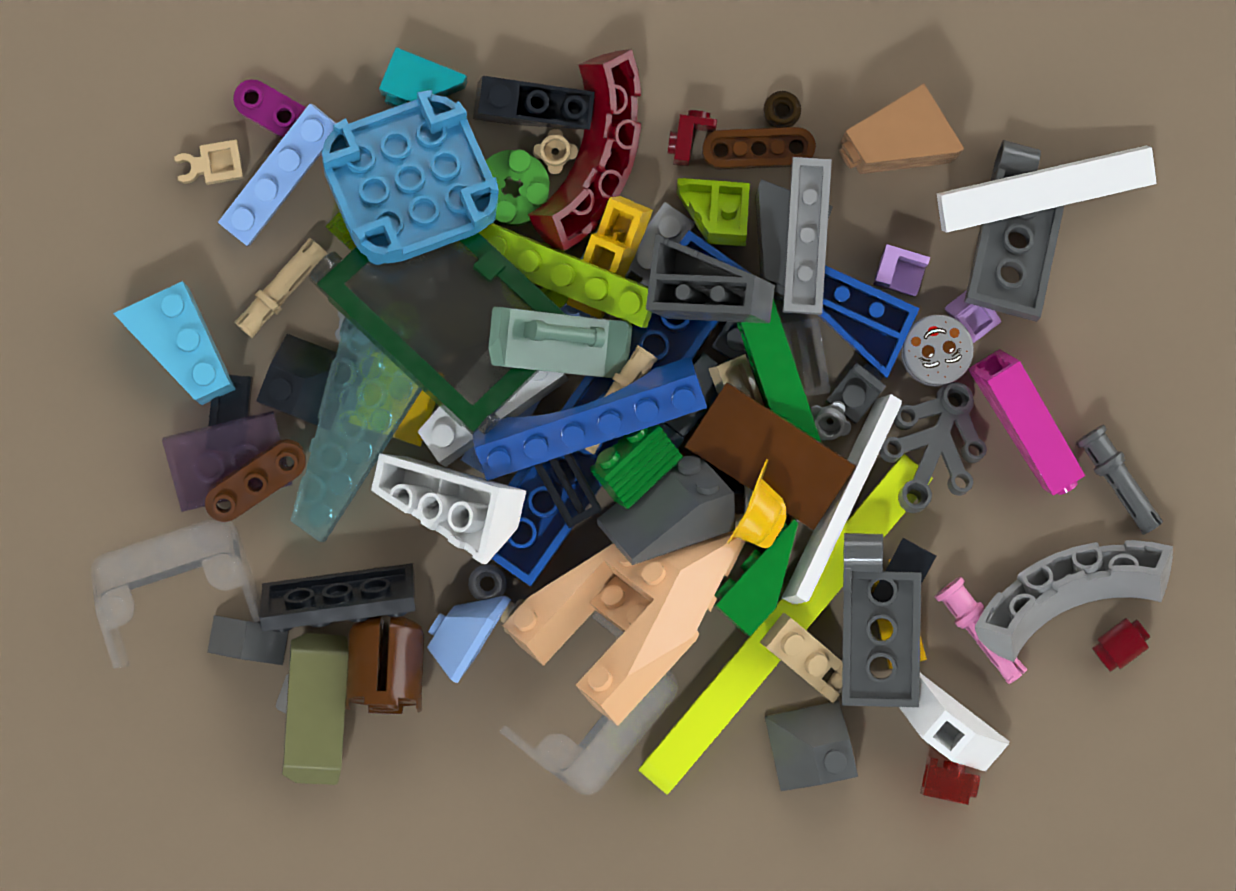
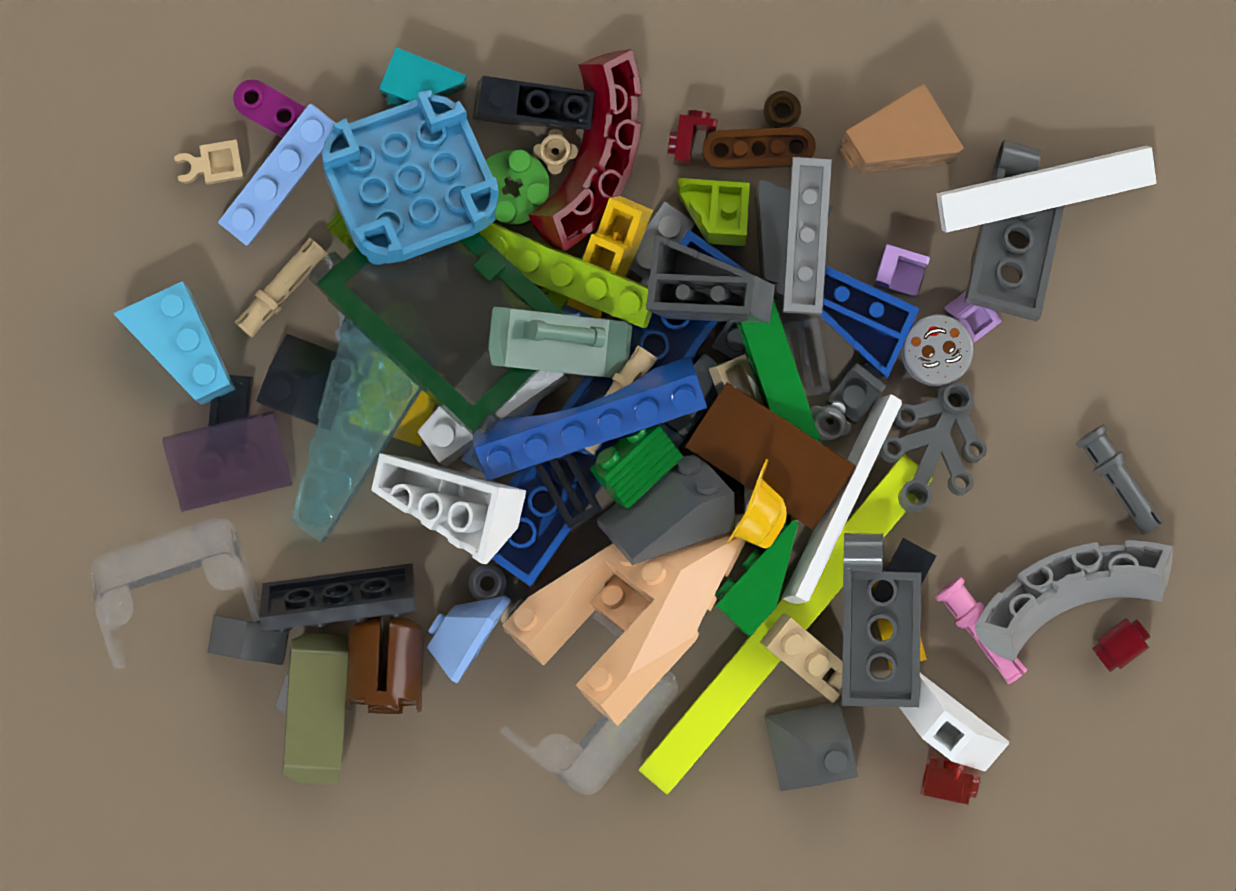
(263, 466): reddish brown plate -> none
(1027, 421): dark pink slope -> none

